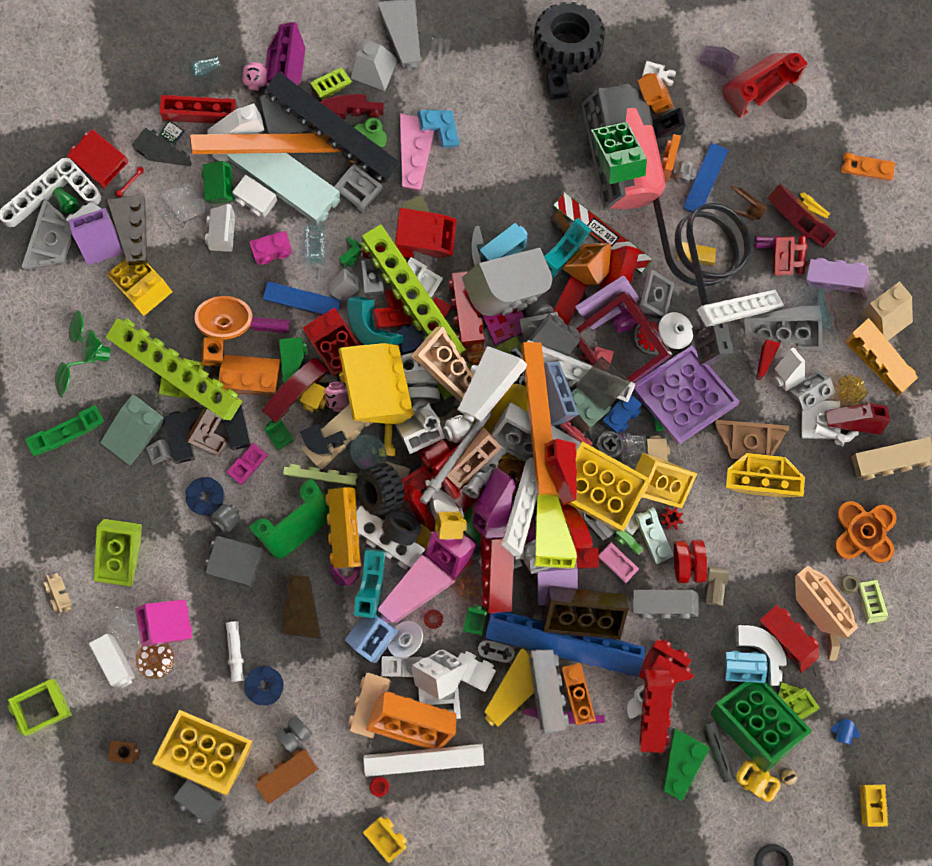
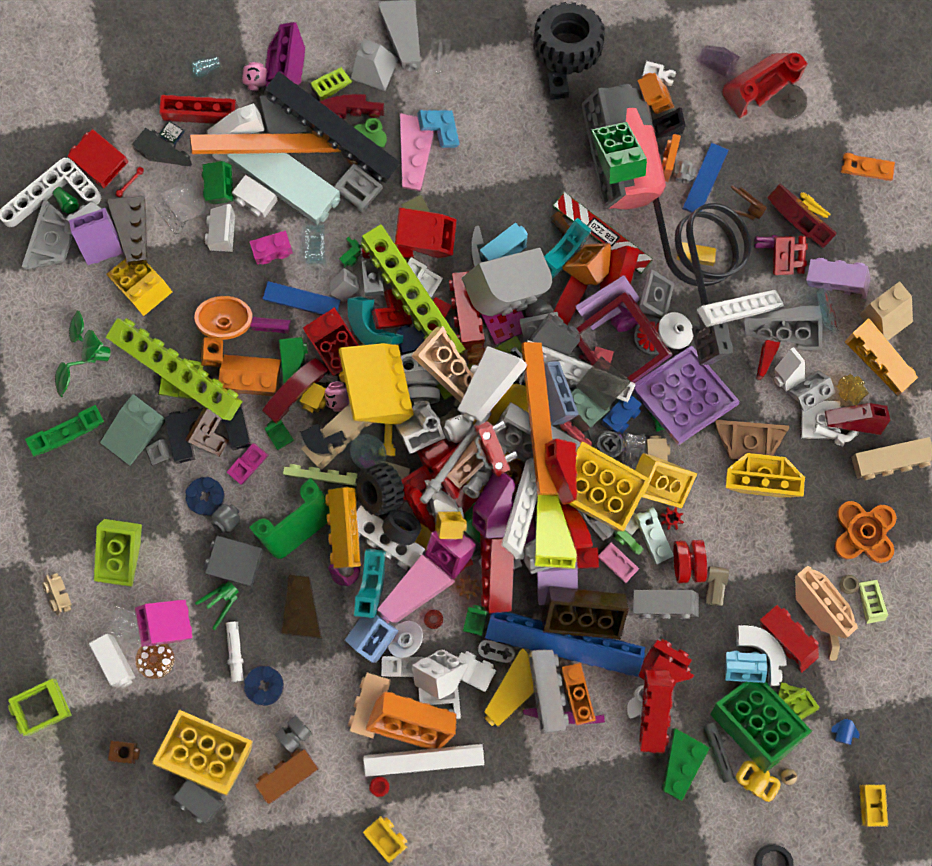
(225, 591): none -> green plant
(489, 442): none -> piece

